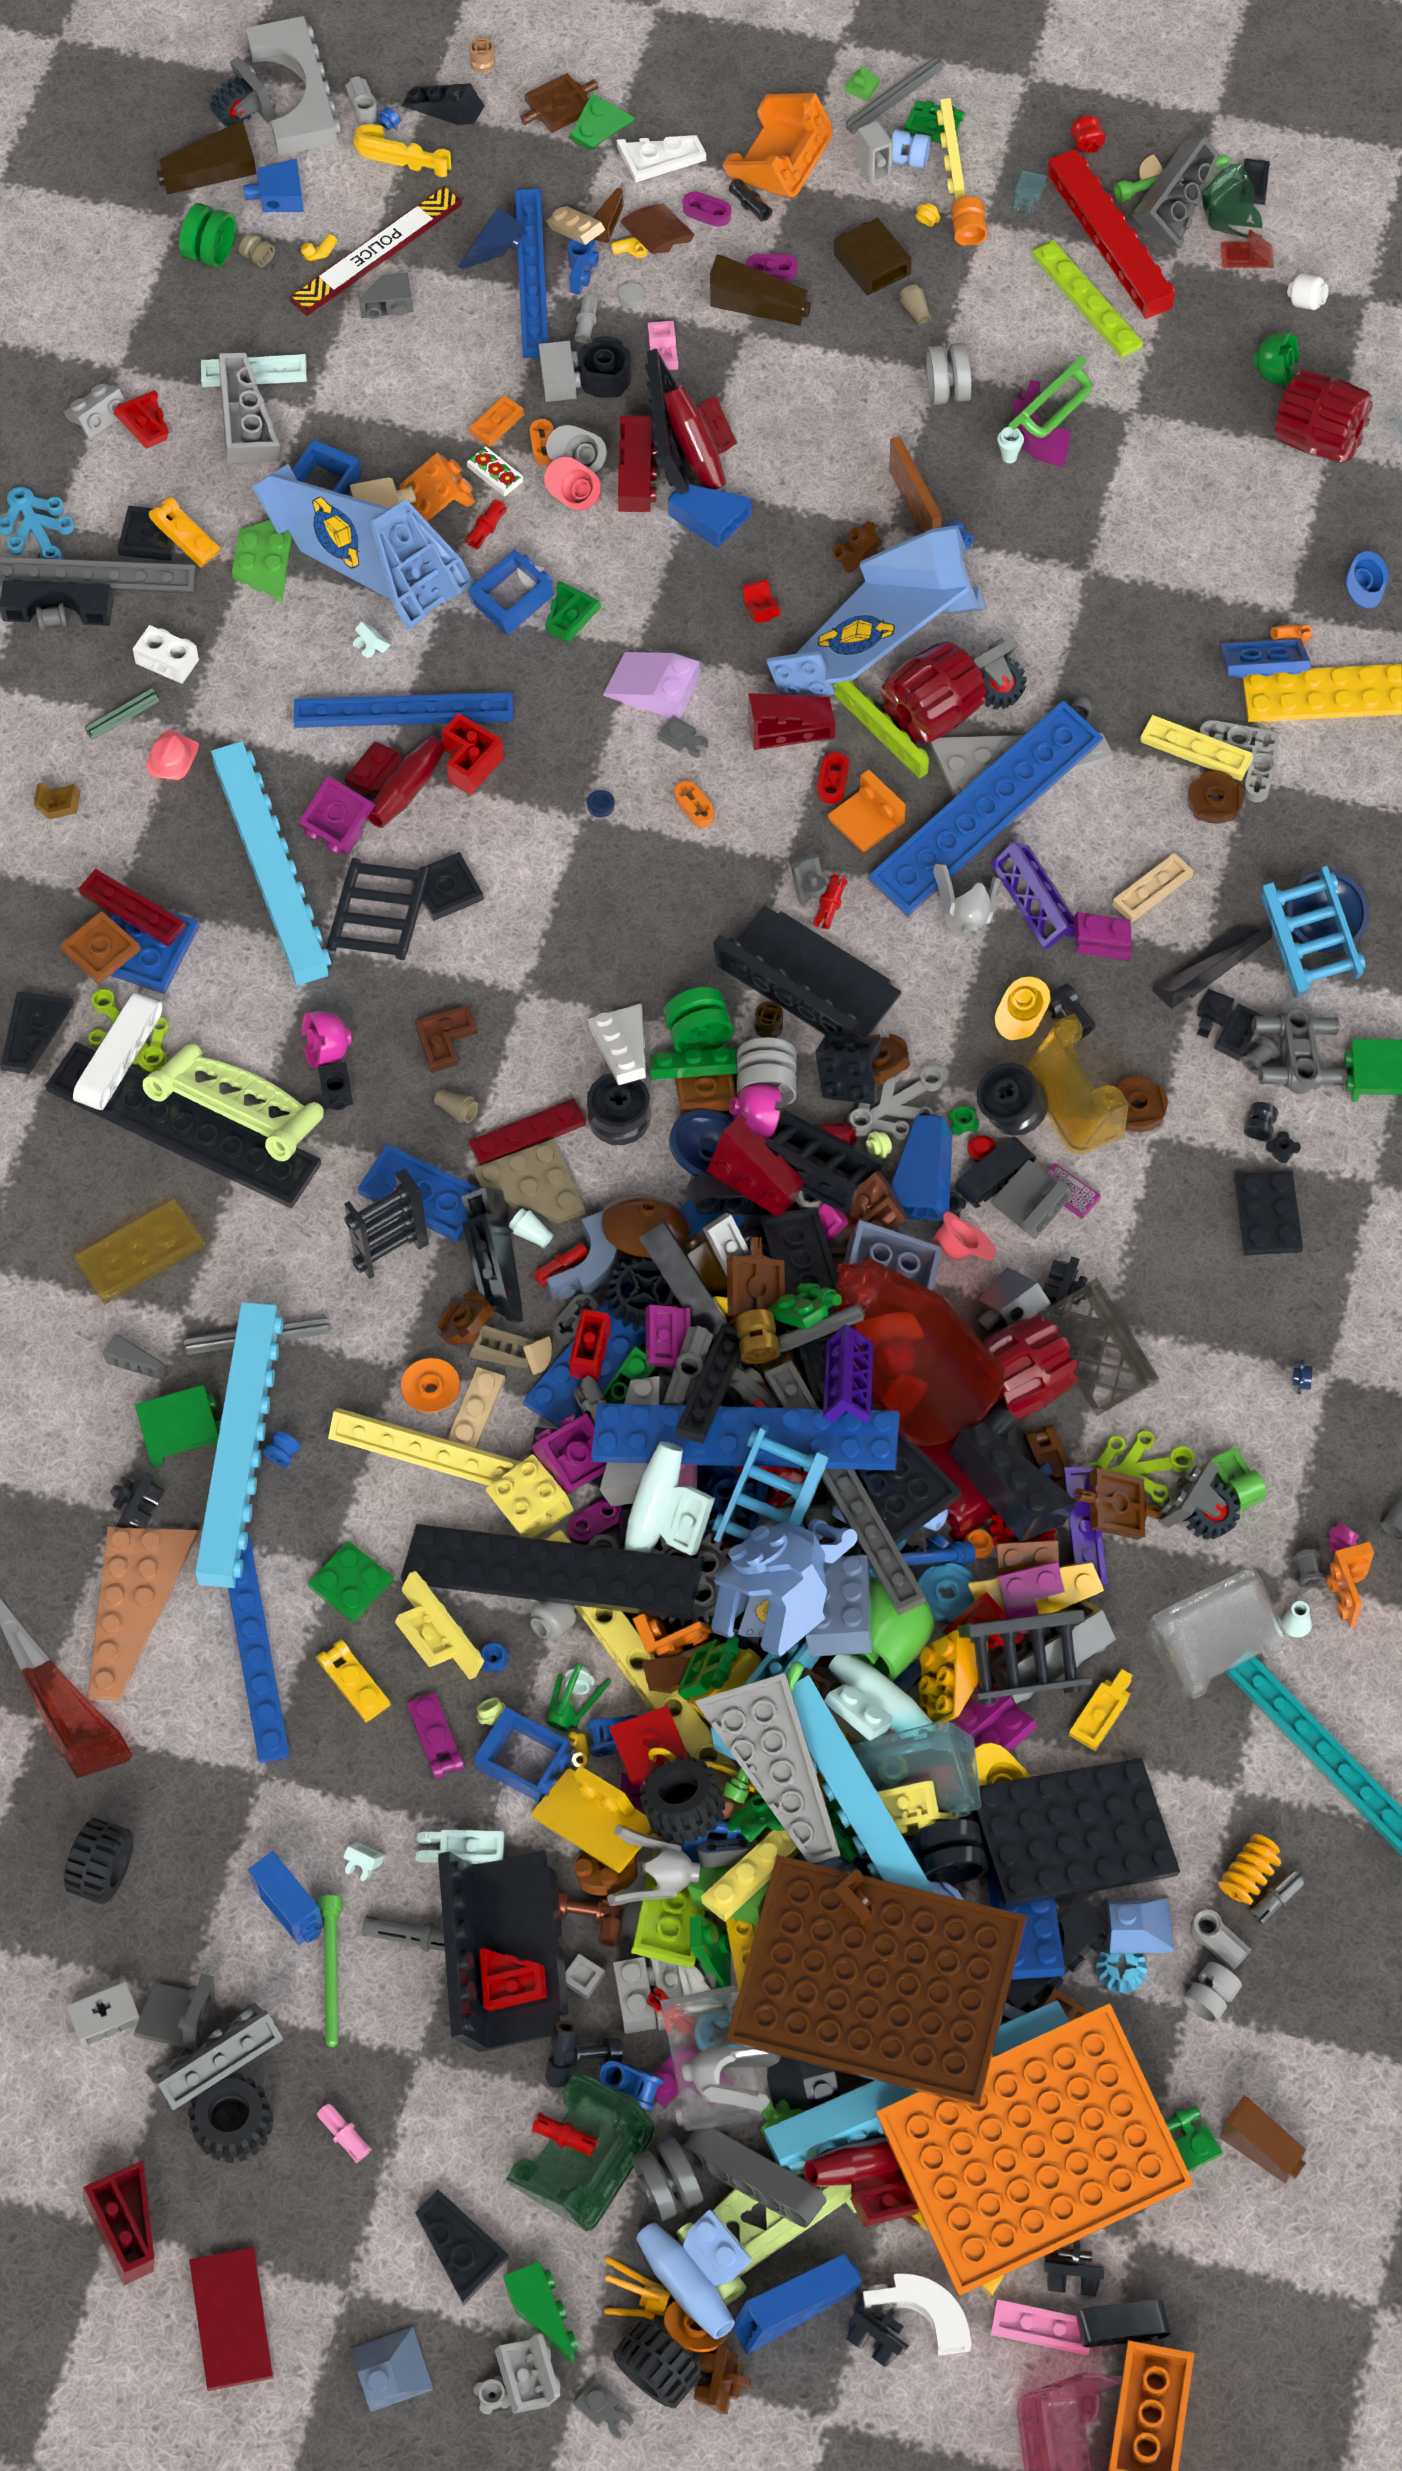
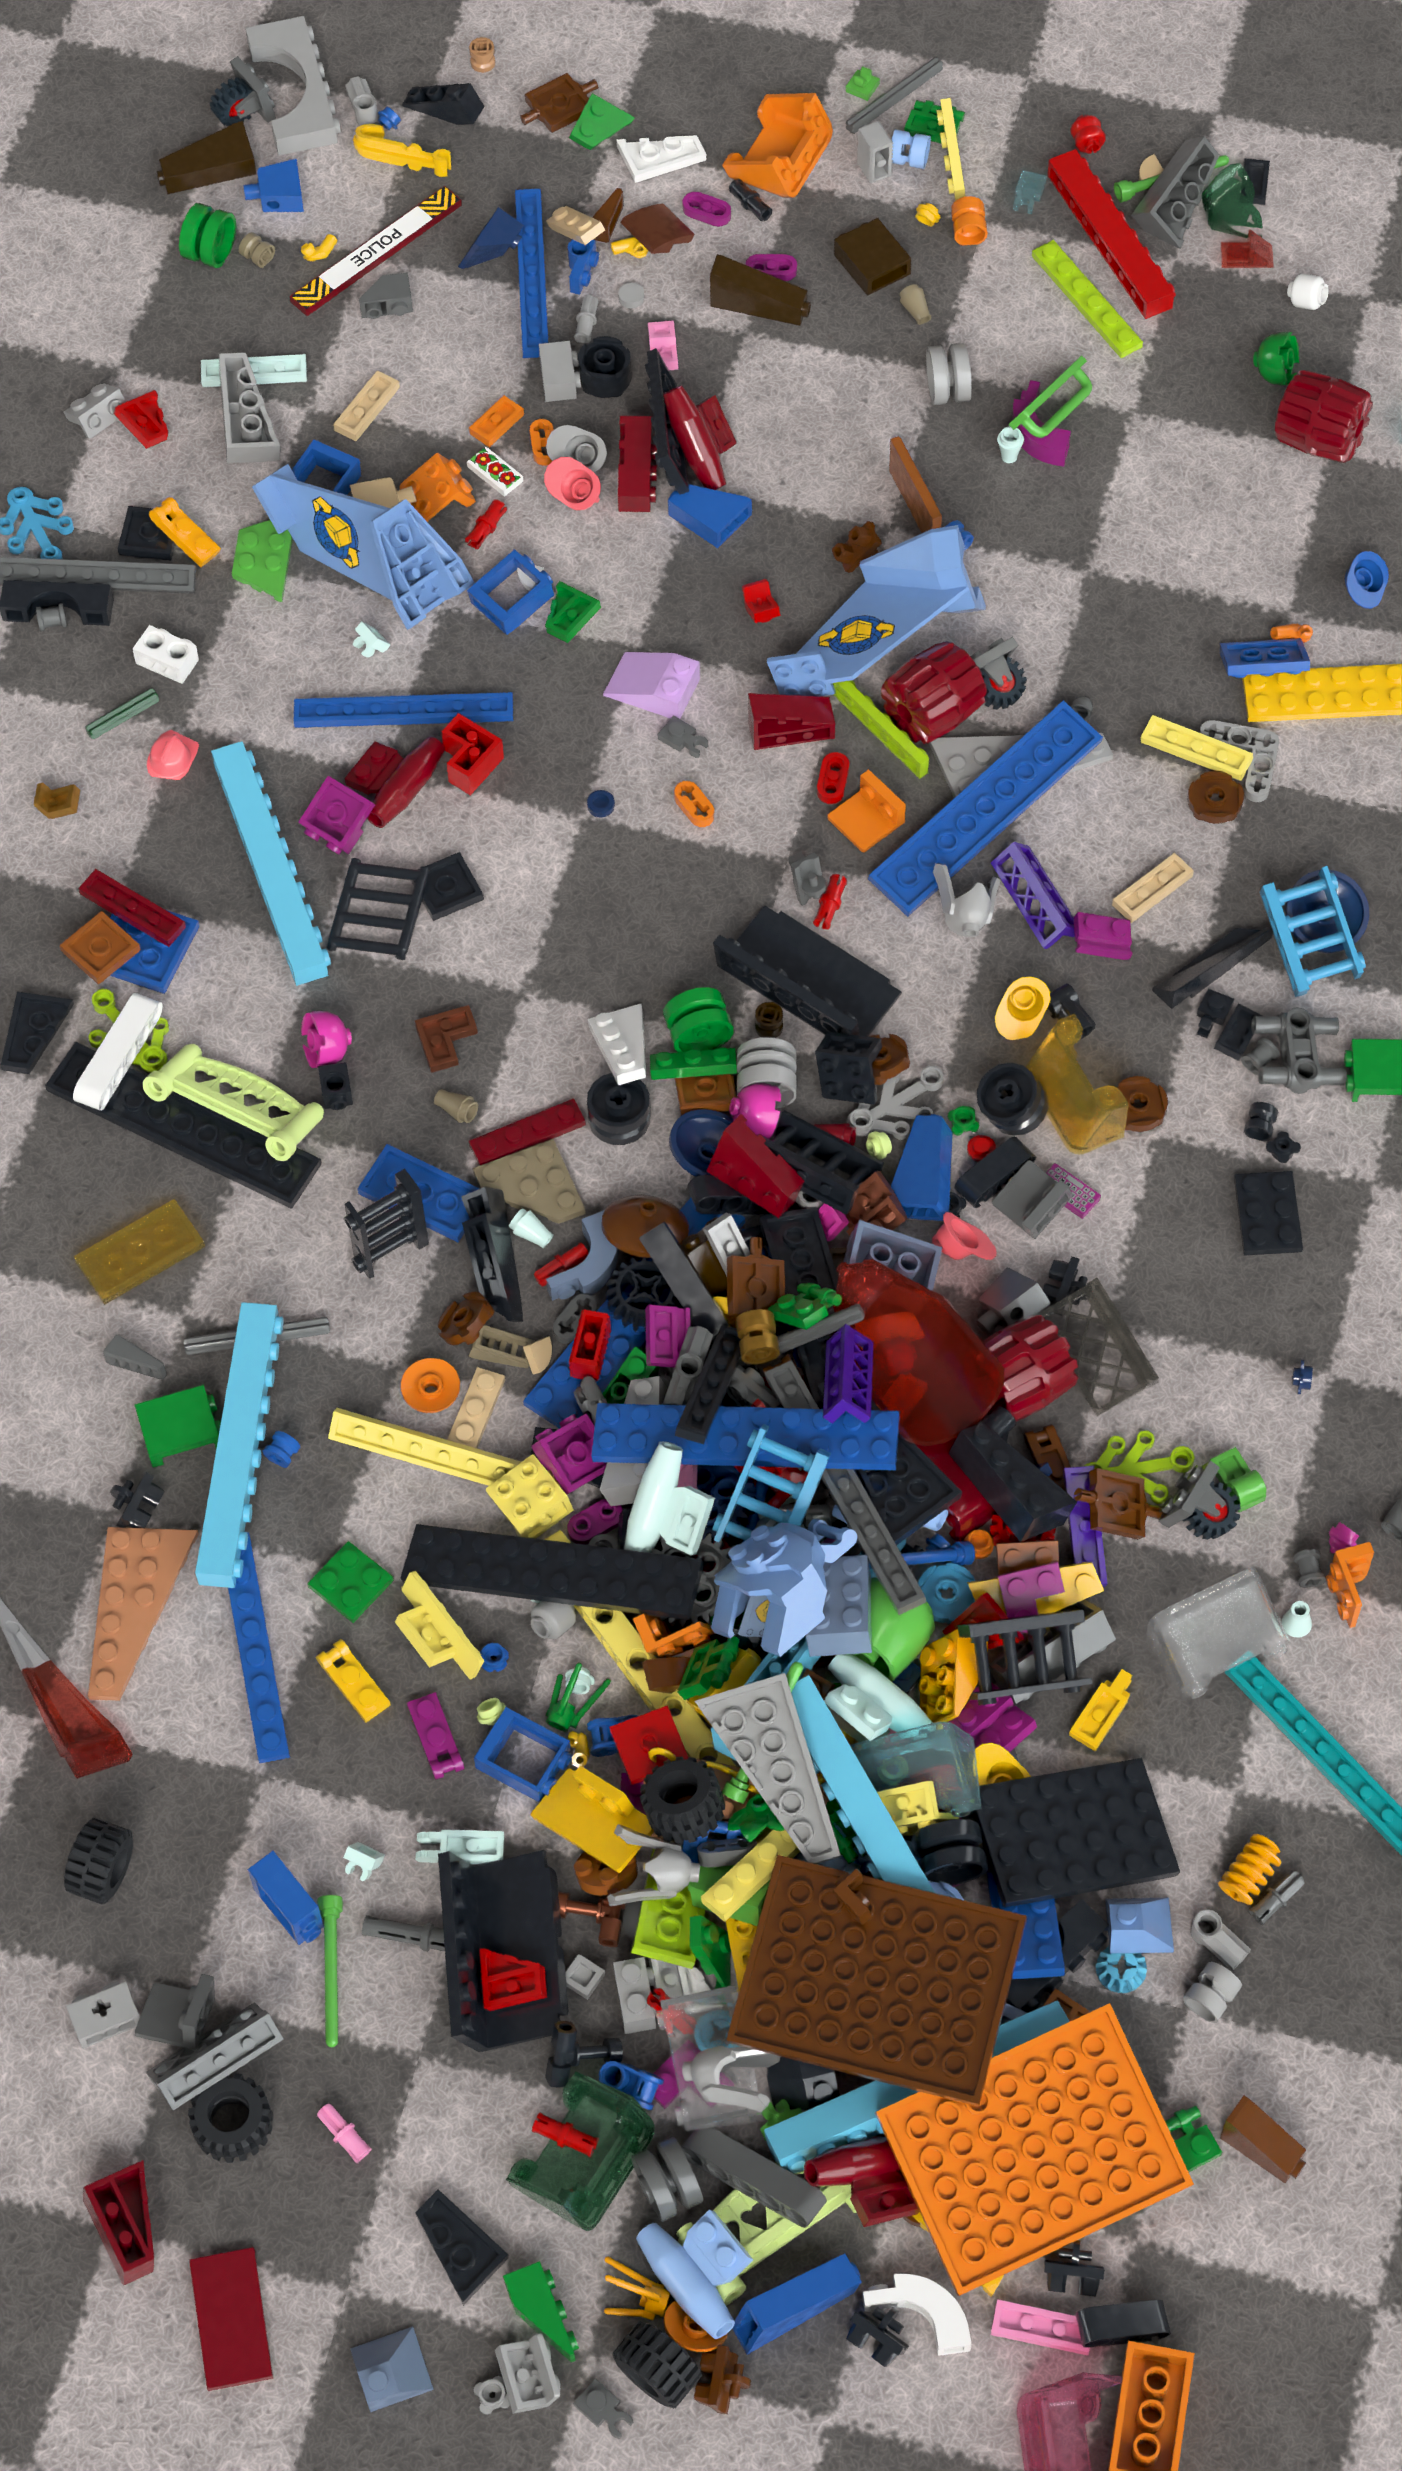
(366, 405): none -> tan plate

